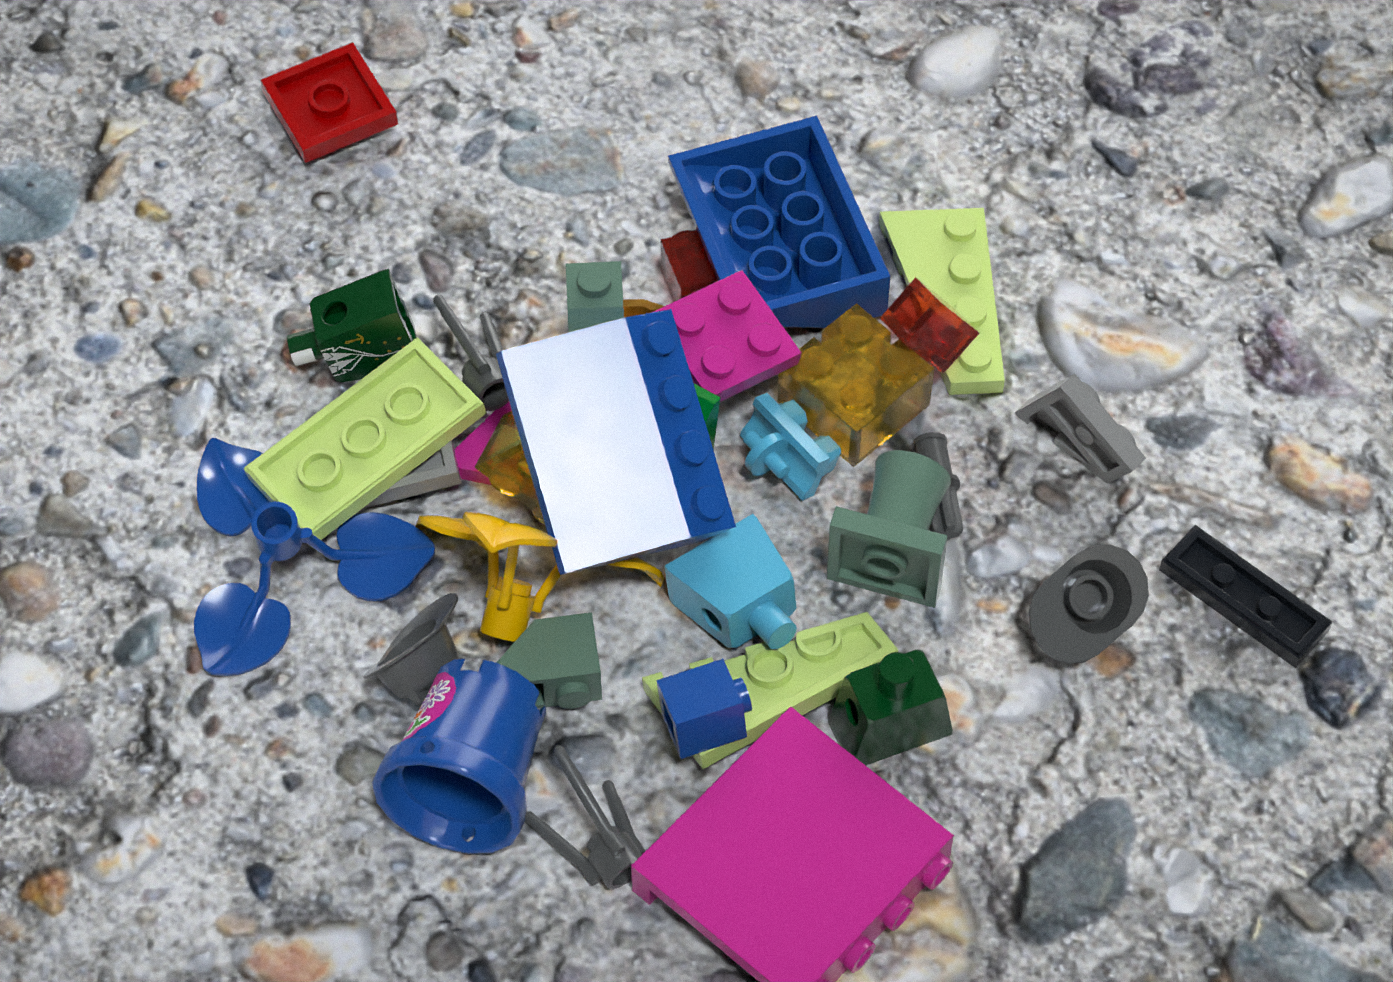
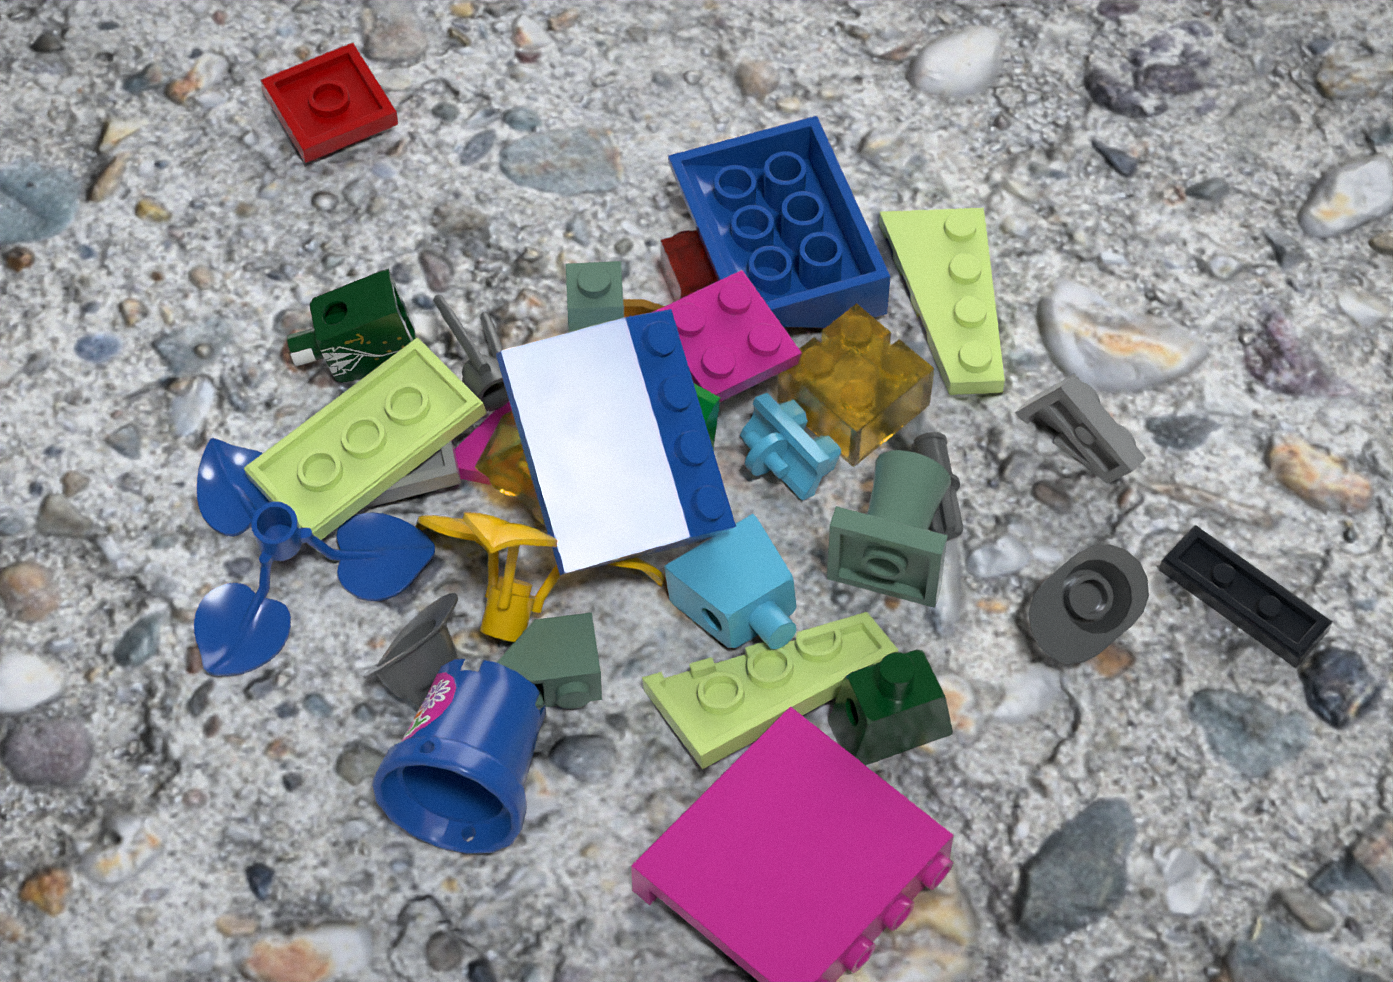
(610, 849): dark grey plant -> none
(704, 708): blue brick -> none
(929, 325): clear red brick -> none

